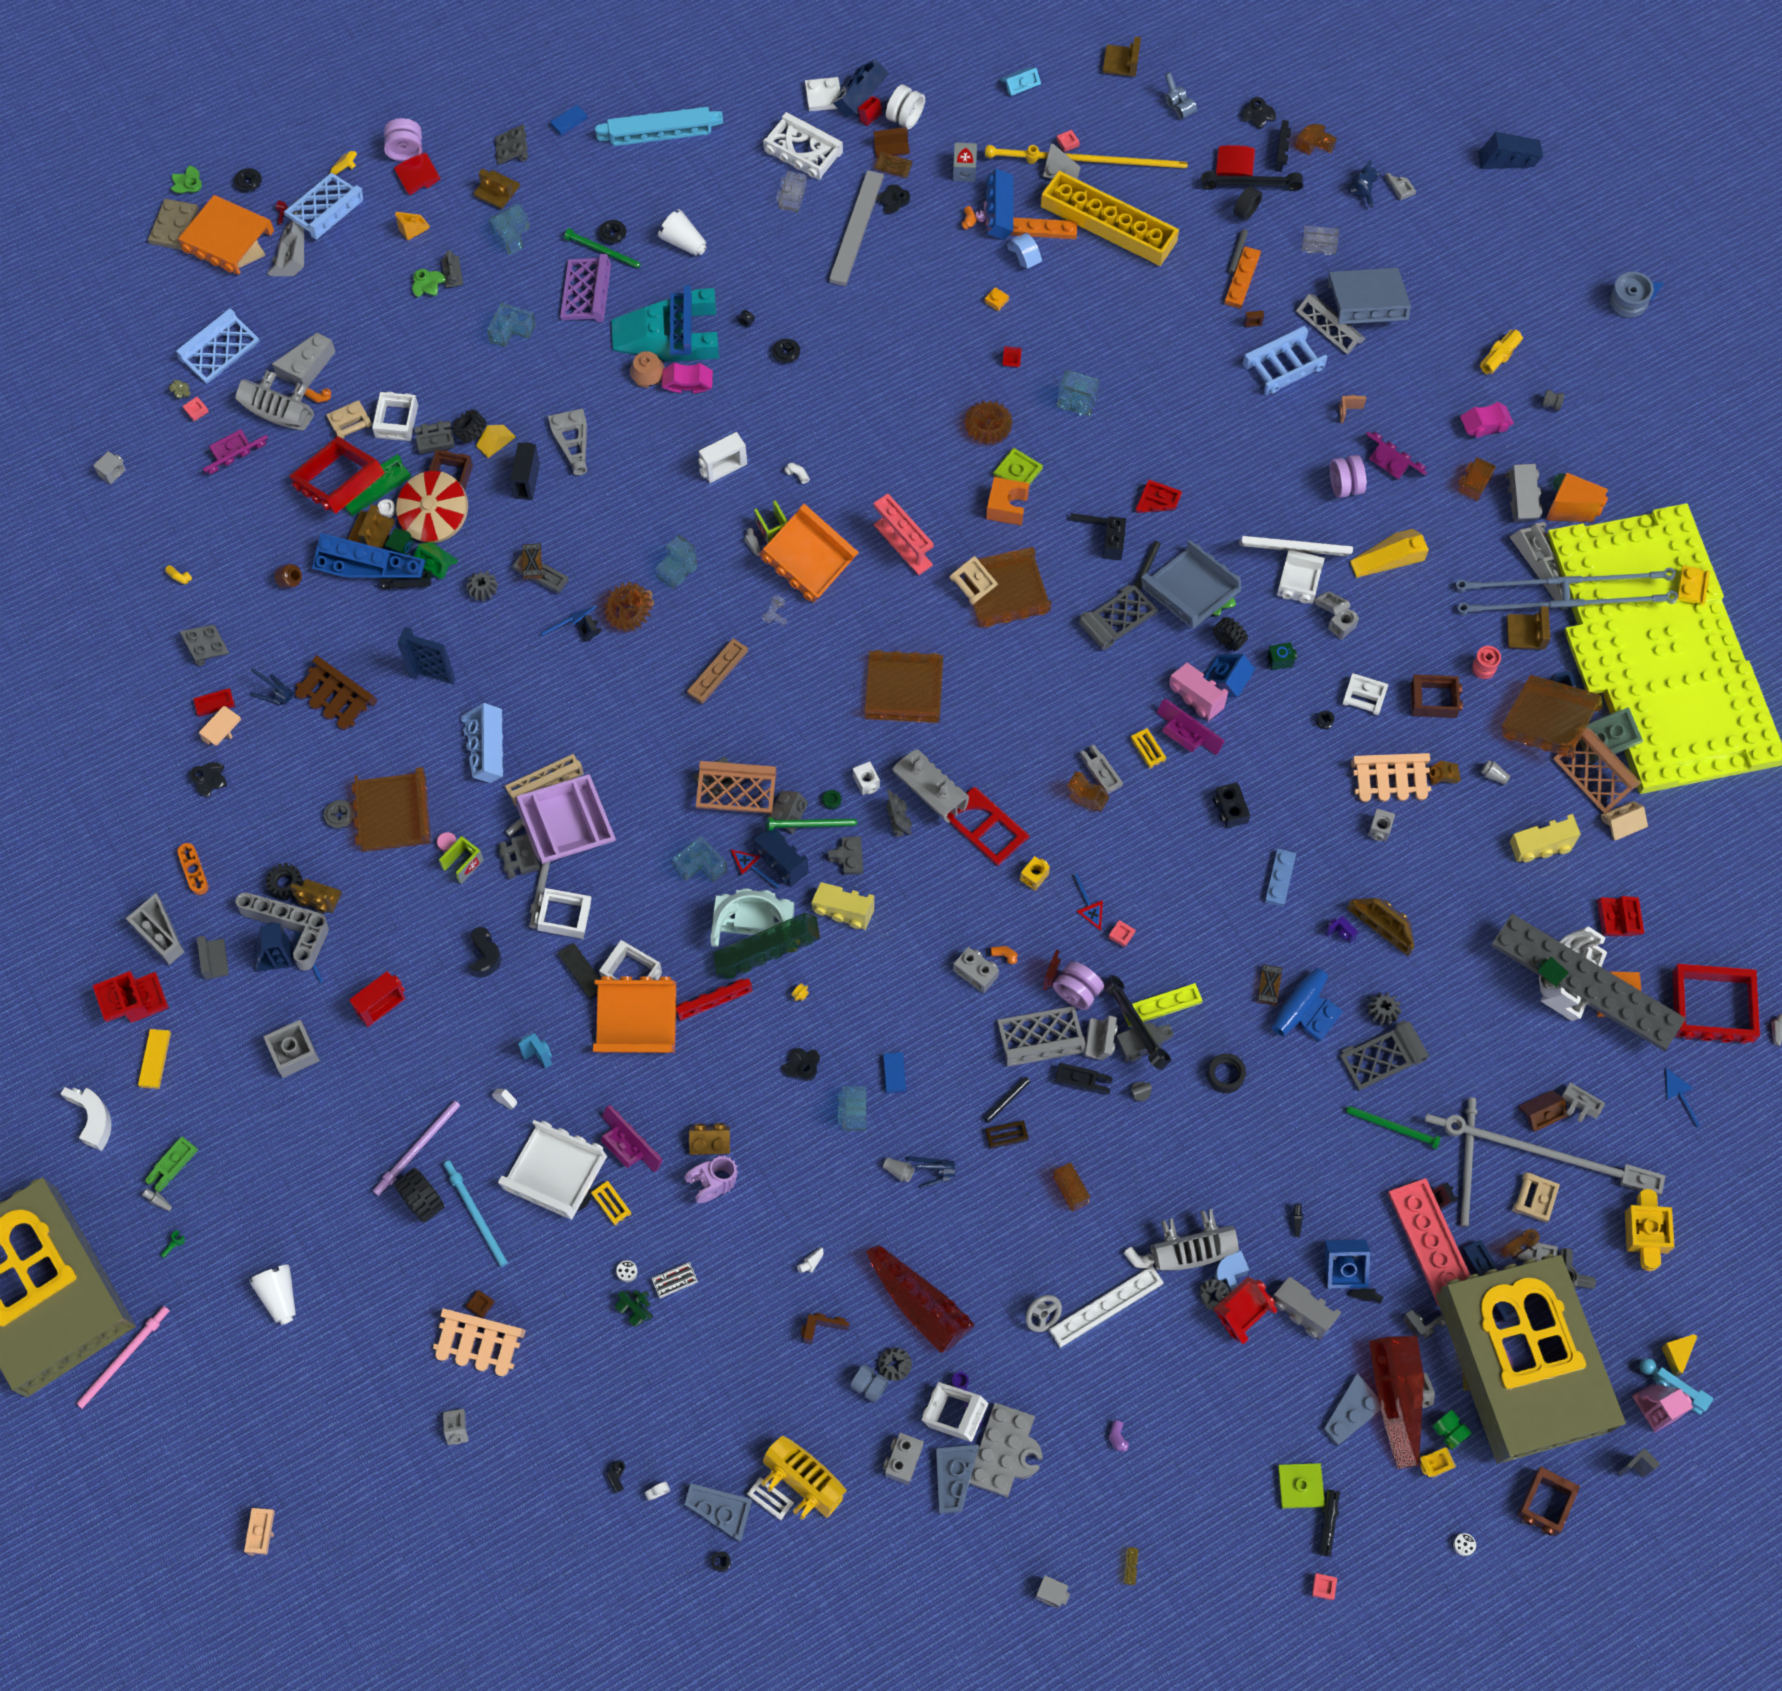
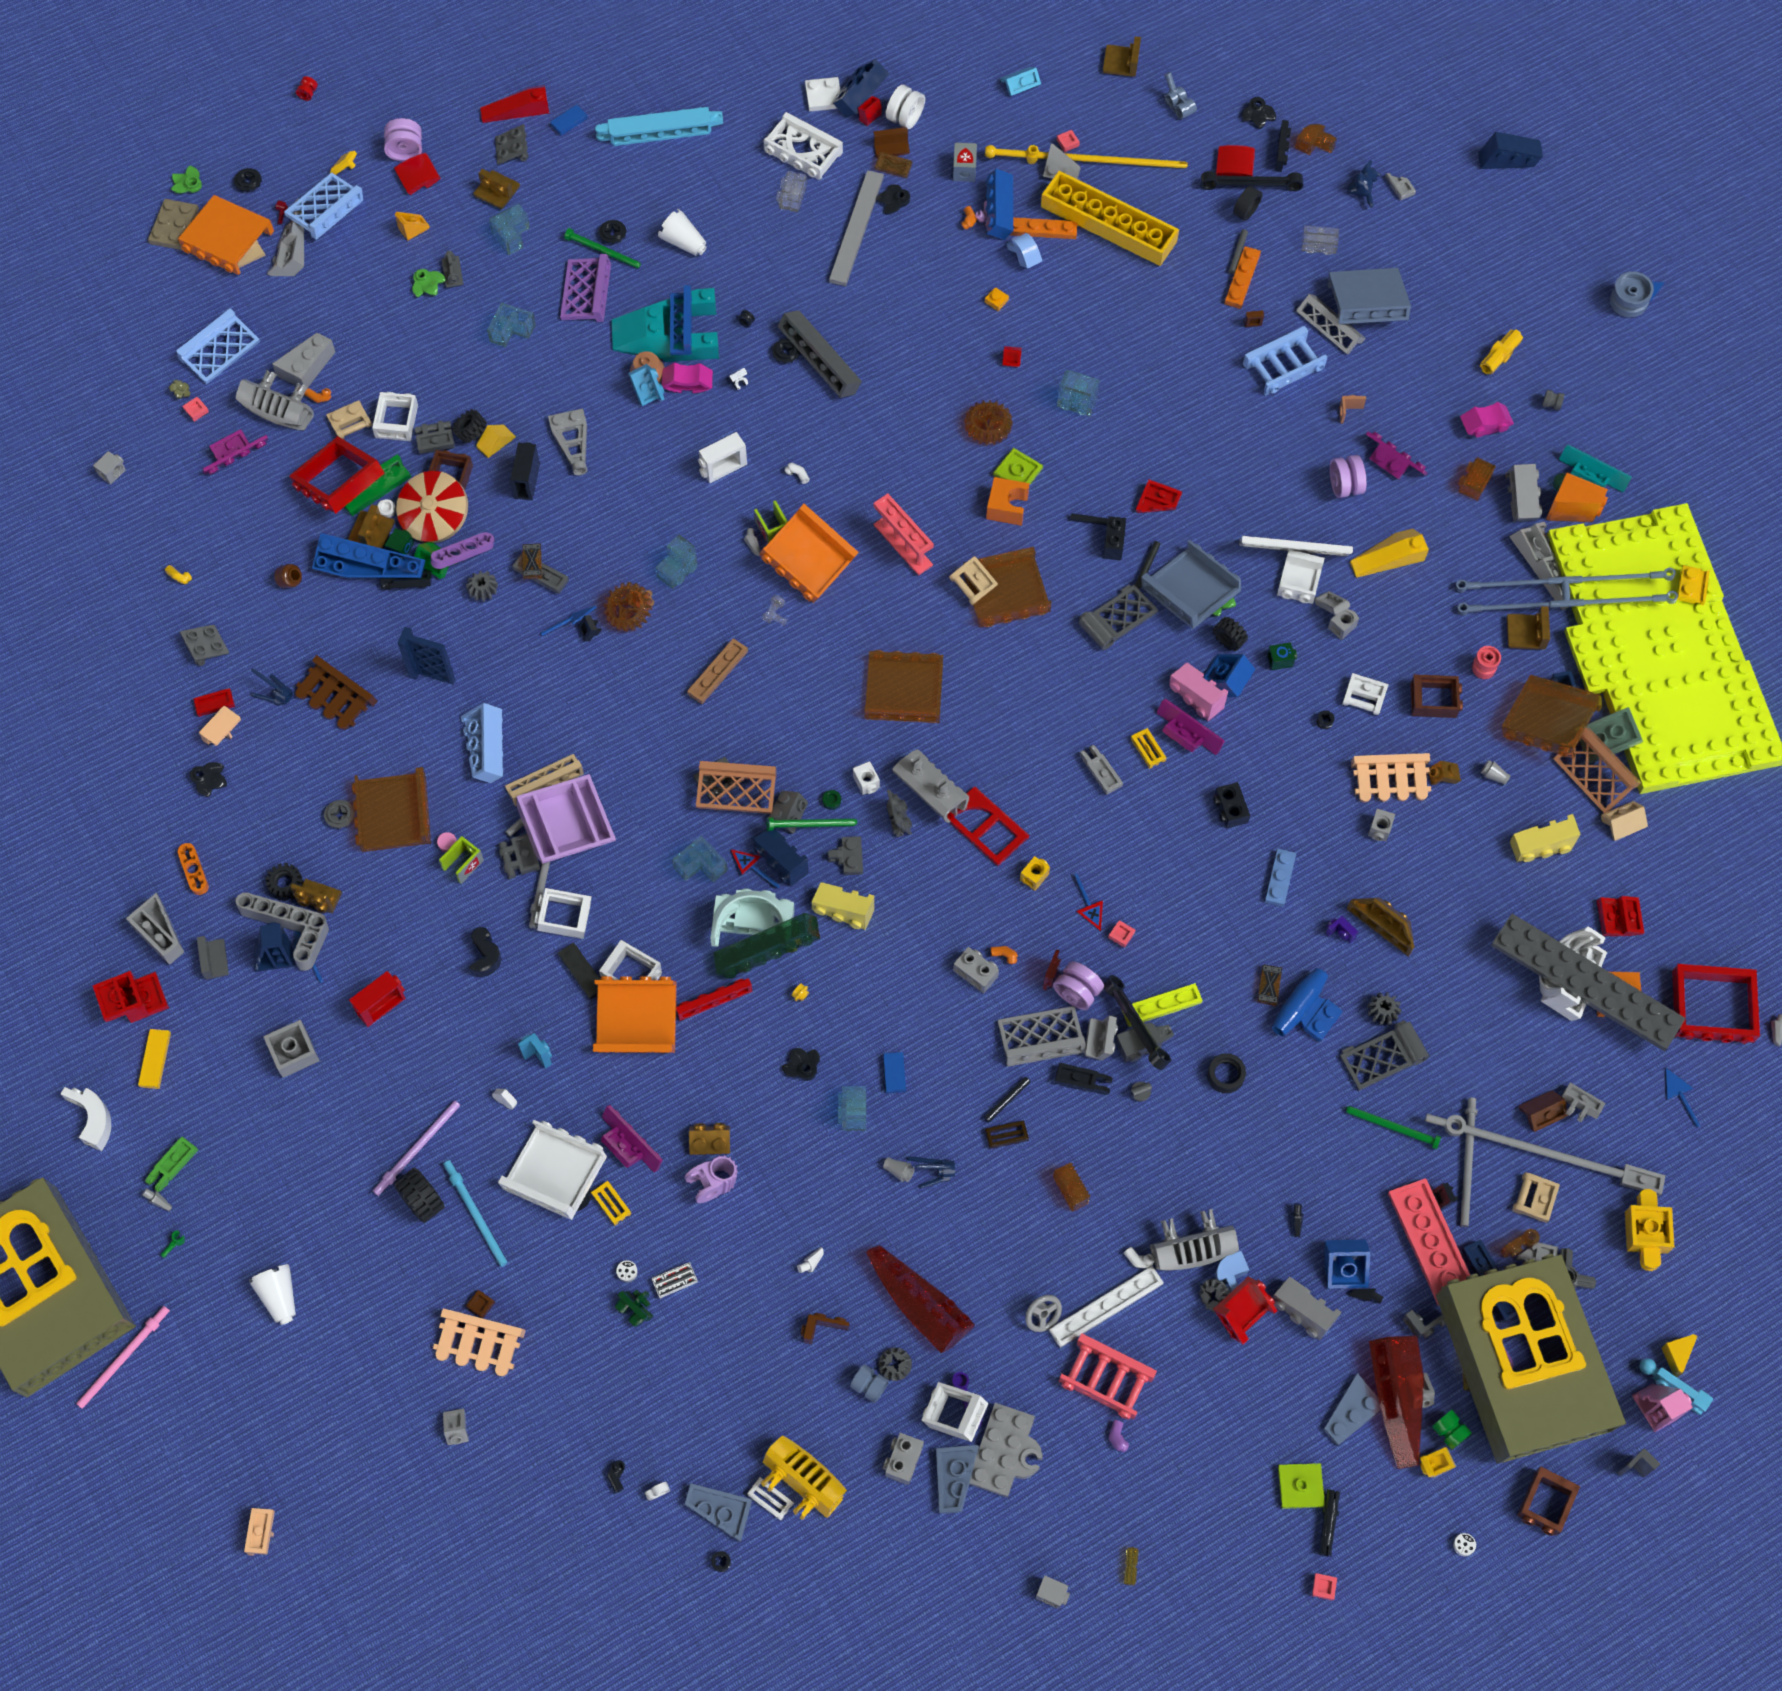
(306, 89): none -> red wheel
(443, 557): none -> medium lavender beam
(524, 103): none -> red wedge
(646, 384): none -> dark azure bracket
(736, 377): none -> tile
(819, 353): none -> dark grey brick
(1086, 794): clear orange brick -> none
(1124, 1364): none -> coral fence
(1552, 971): dark green brick -> none
(1594, 469): none -> teal bracket

